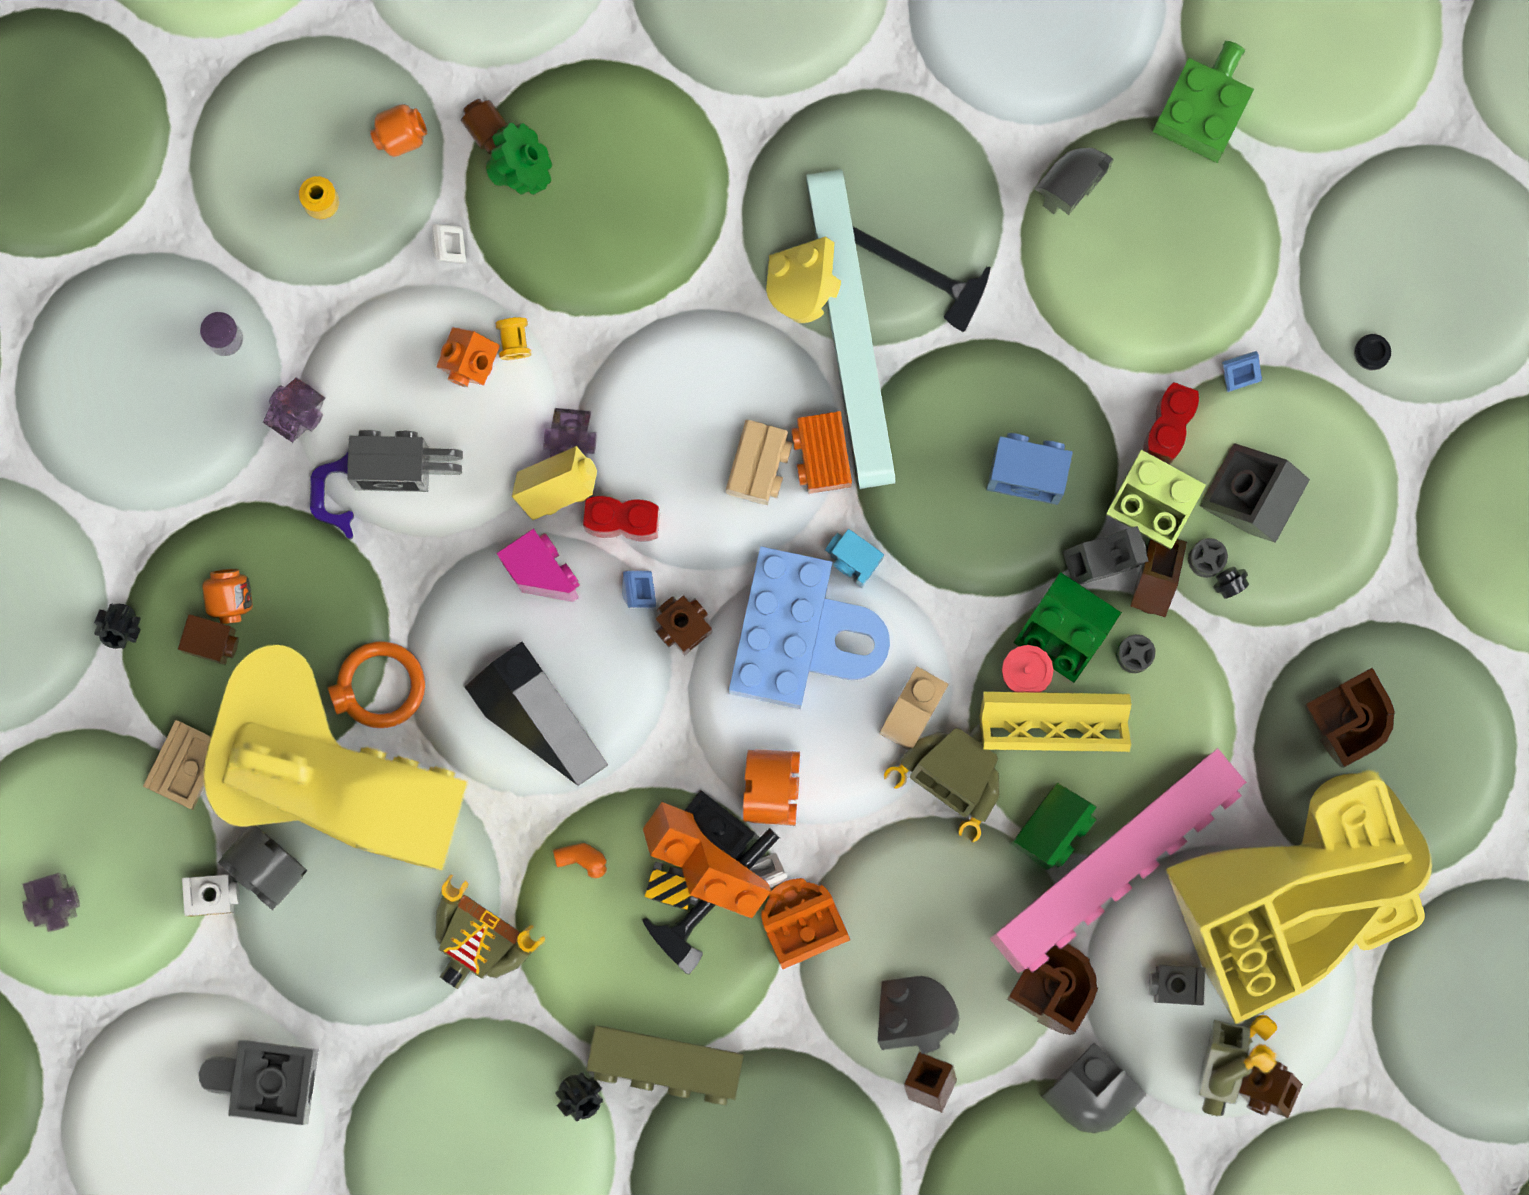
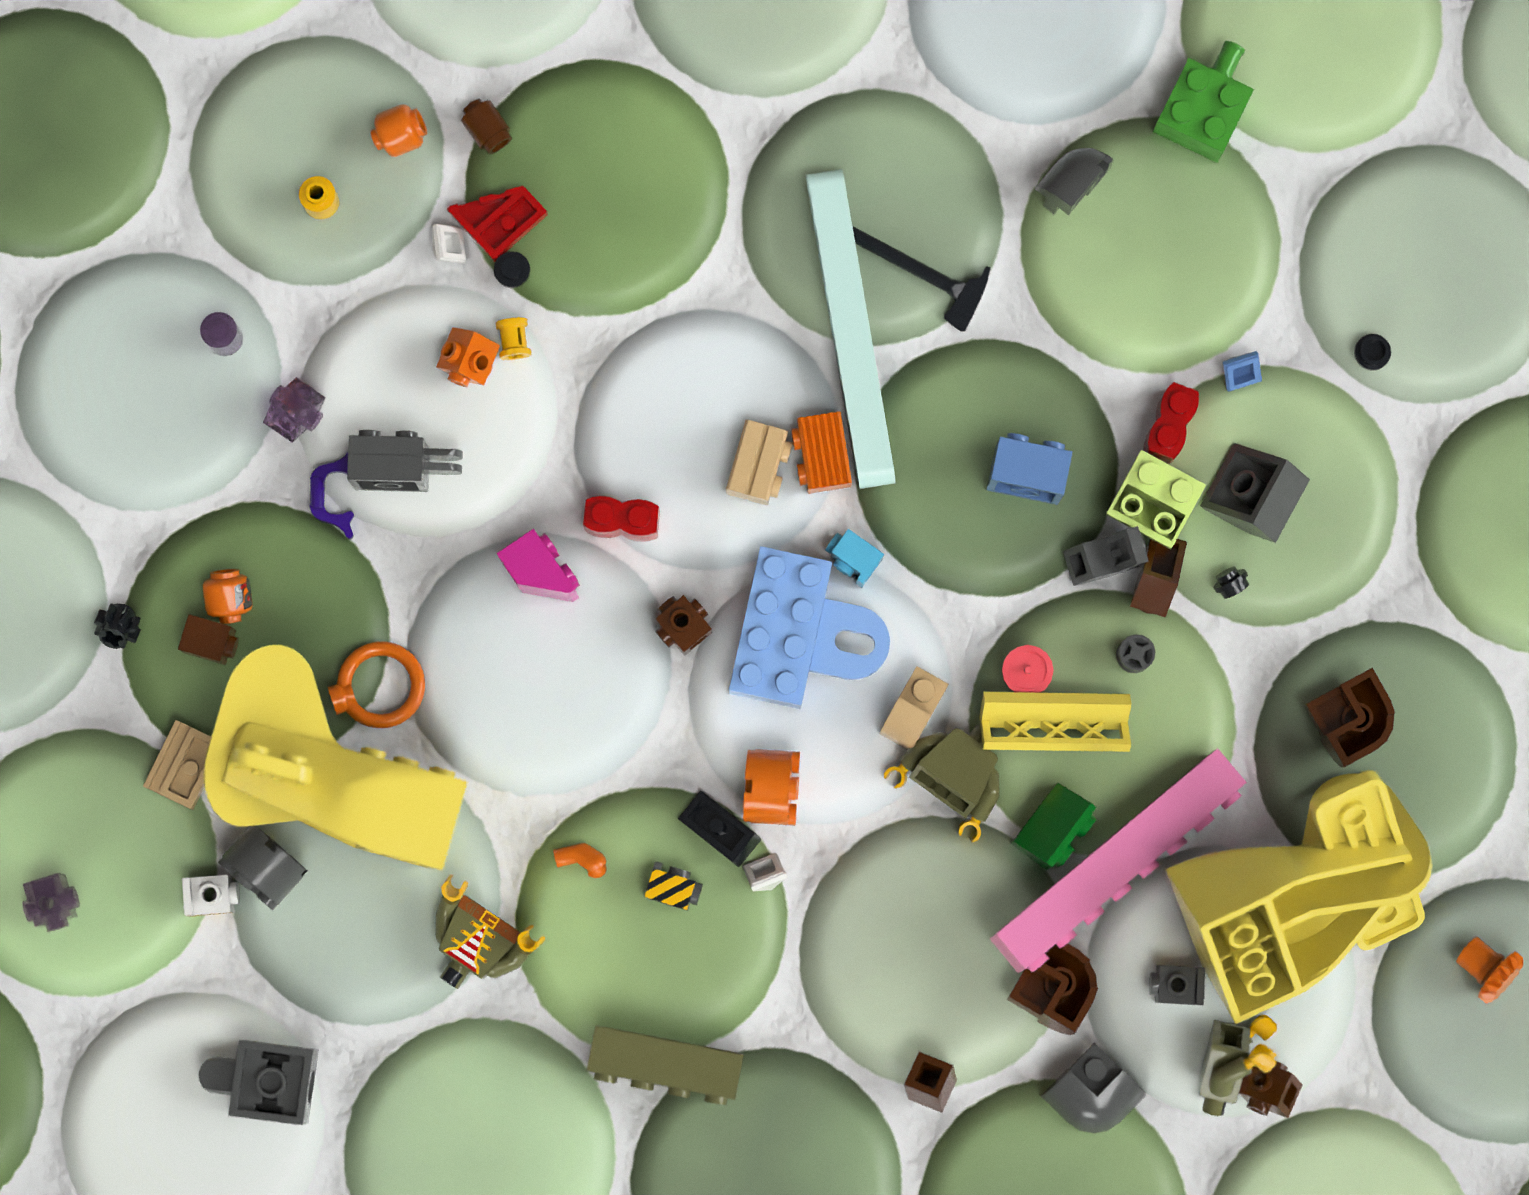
(499, 219): none -> red wing
(512, 269): none -> black plate
(519, 160): green plant -> none
(527, 706): black wedge -> none
(554, 483): light yellow brick -> none
(569, 430): clear purple brick -> none
(579, 1097): black gear -> none
(638, 589): medium blue slope -> none
(674, 938): black piece -> none
(706, 868): orange arch -> none
(802, 280): light yellow slope -> none
(802, 921): orange slope -> none
(915, 1014): dark grey slope -> none
(1068, 626): green slope -> none
(1213, 553): dark grey wheel -> none
(1489, 968): none -> orange gear

